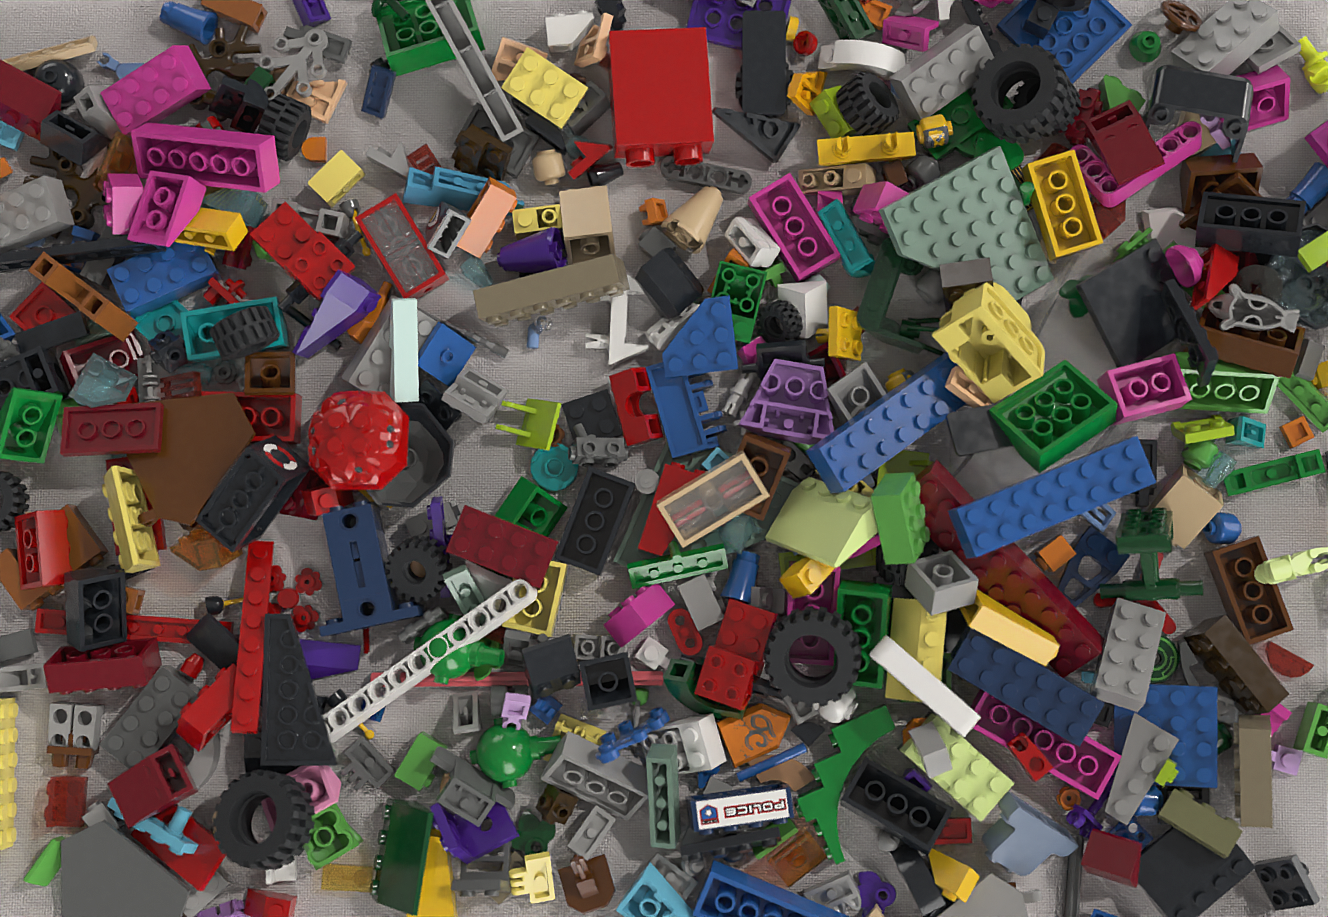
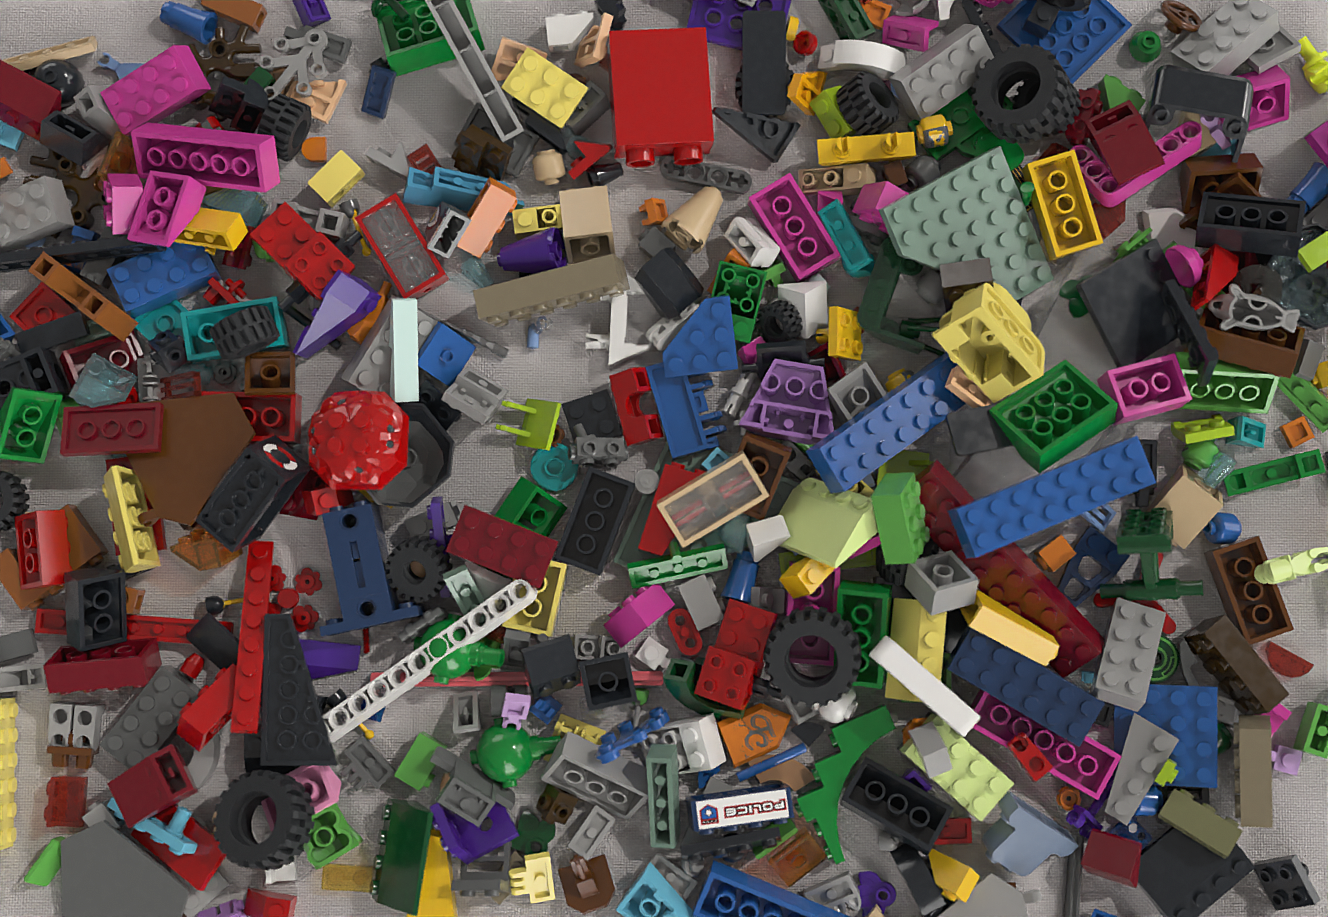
(766, 536): none -> white slope

